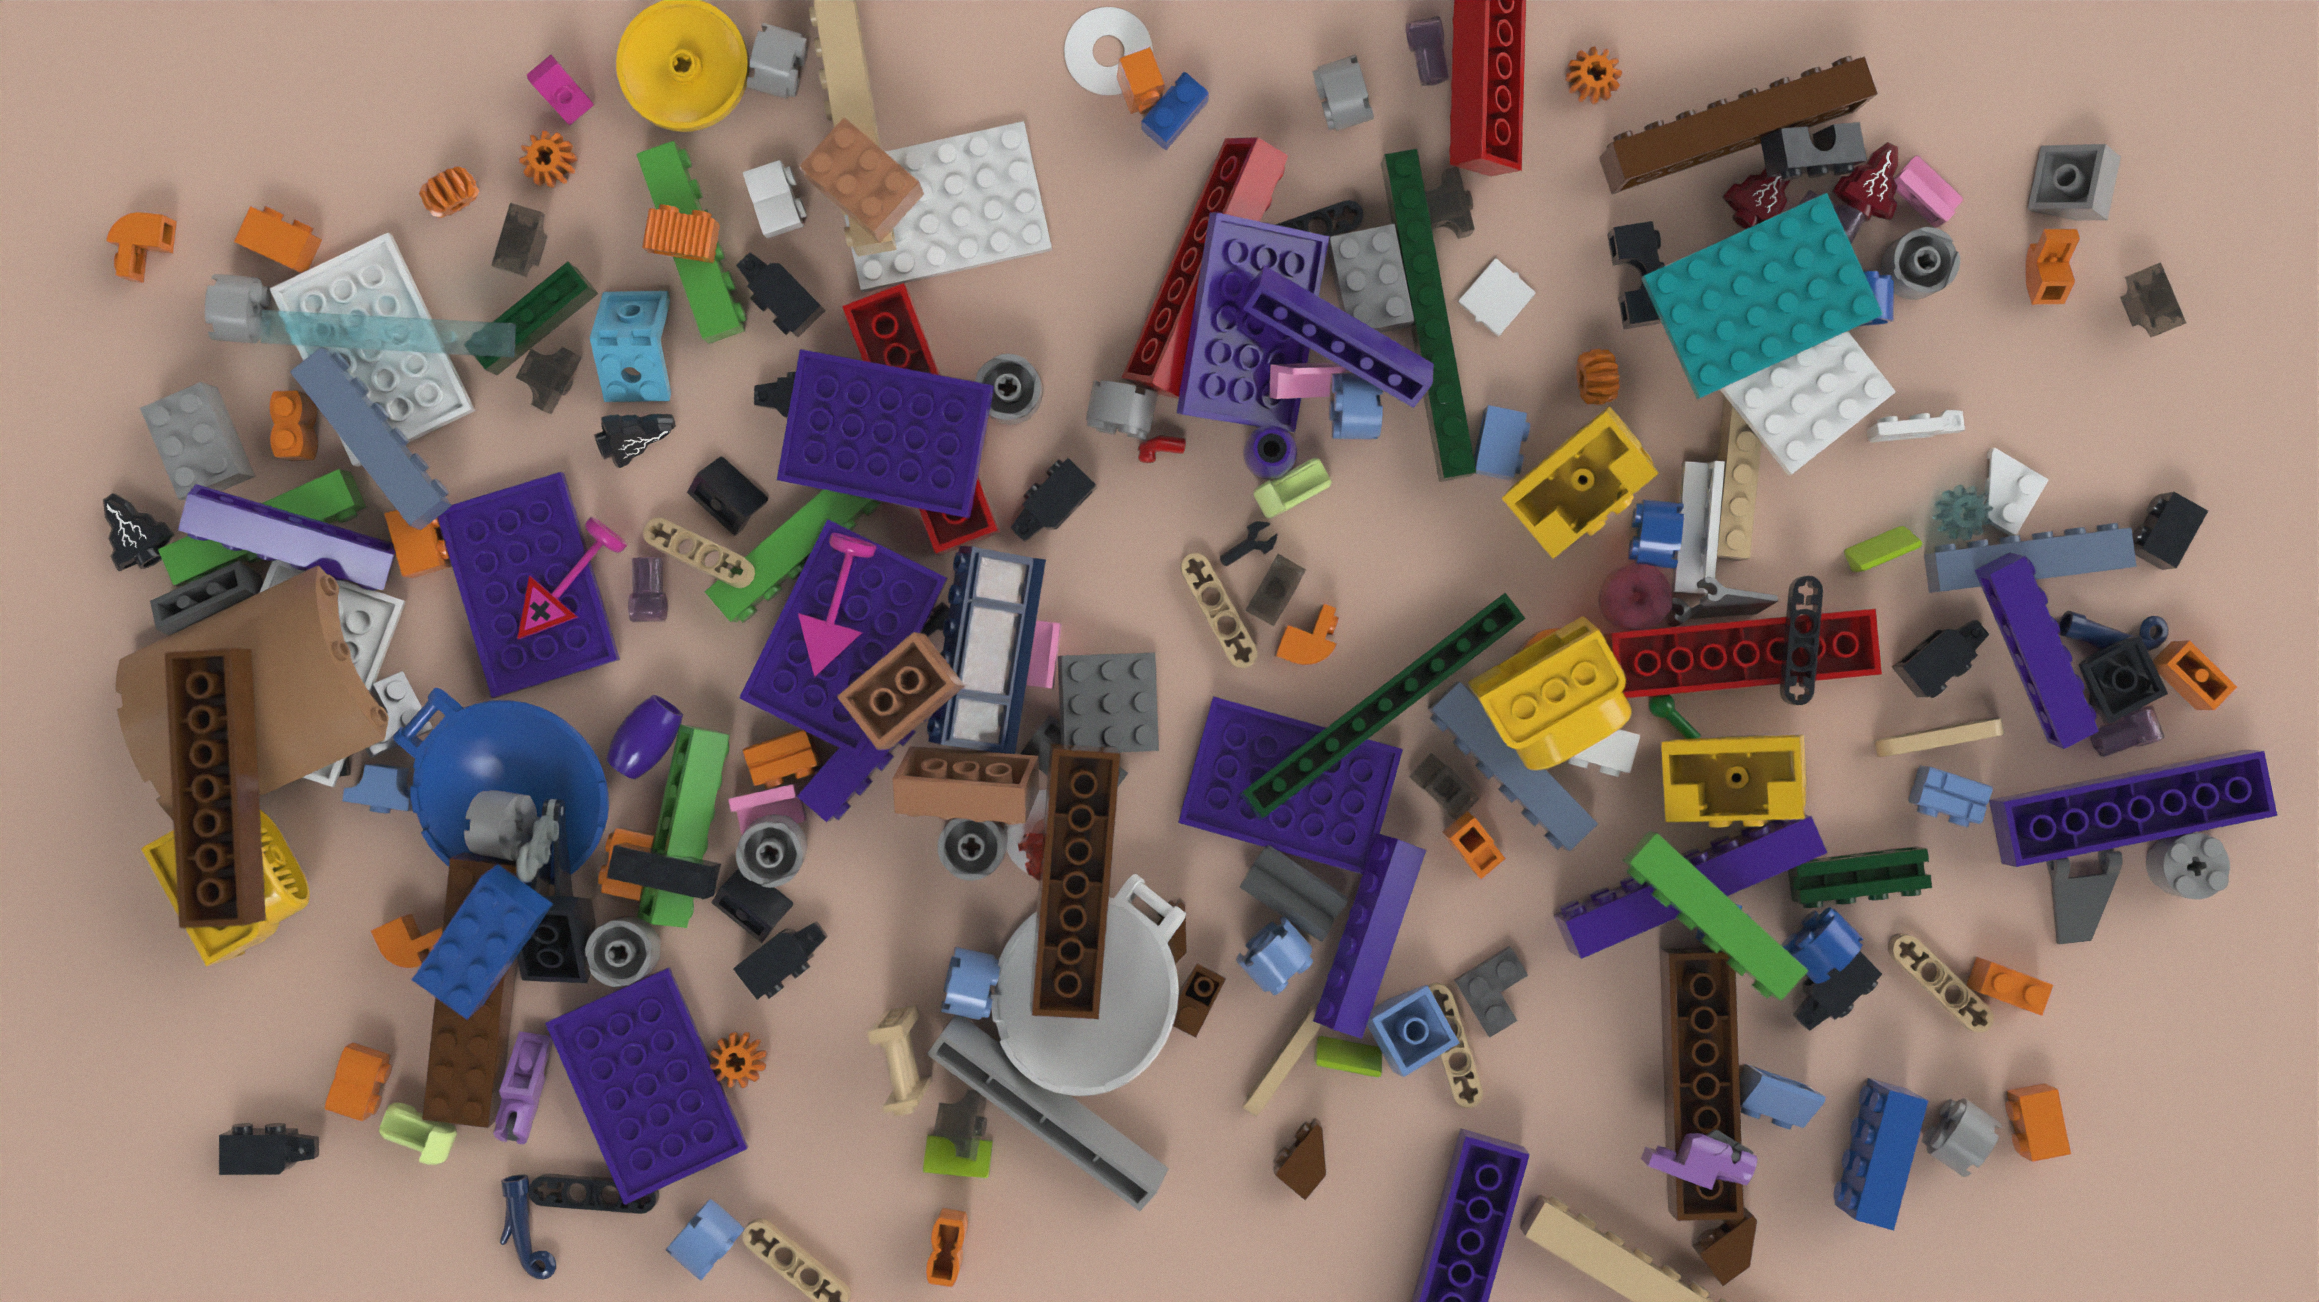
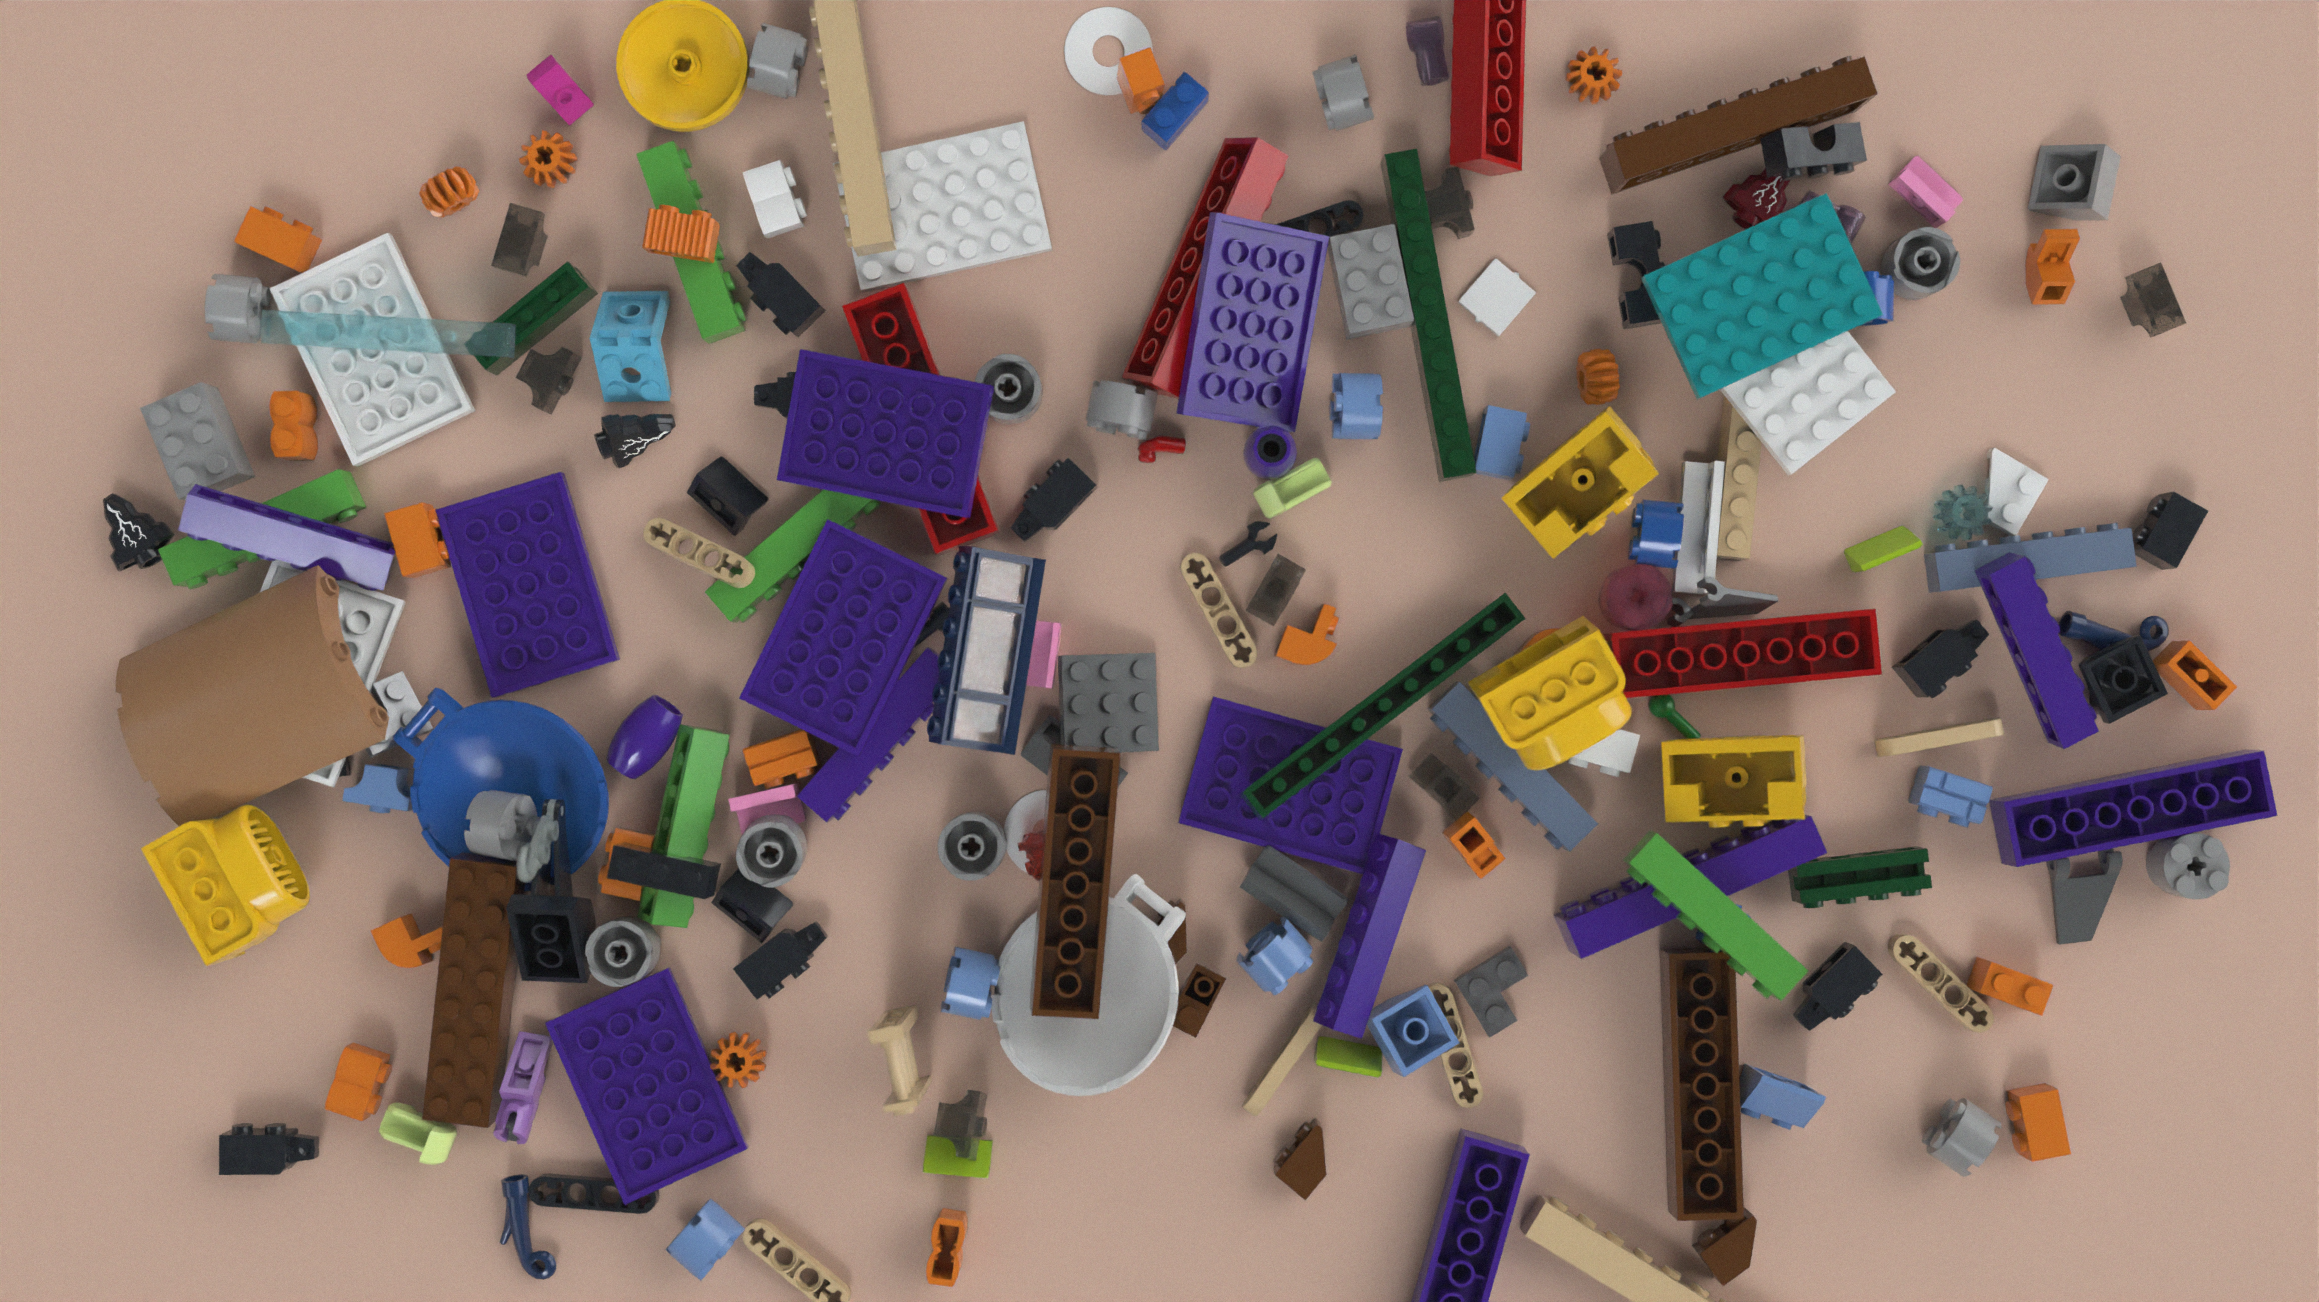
(135, 236): orange brick -> none
(204, 597): dark grey brick -> none
(215, 787): reddish brown brick -> none
(371, 438): sand blue brick -> none
(482, 941): blue brick -> none
(544, 609): dark pink piece -> none
(648, 600): clear purple piece -> none
(825, 638): dark pink piece -> none
(862, 179): nougat brick -> none
(901, 691): nougat brick -> none
(966, 785): nougat brick -> none
(1049, 1114): light grey brick -> none
(1301, 380): bright pink panel -> none
(1338, 336): dark purple brick -> none
(1705, 1159): medium lavender plate -> none
(1807, 641): black beam -> none
(1823, 944): blue brick -> none
(1872, 185): dark red rock -> none
(1880, 1153): blue brick -> none
(1917, 427): white hinge -> none
(2132, 730): clear purple piece -> none

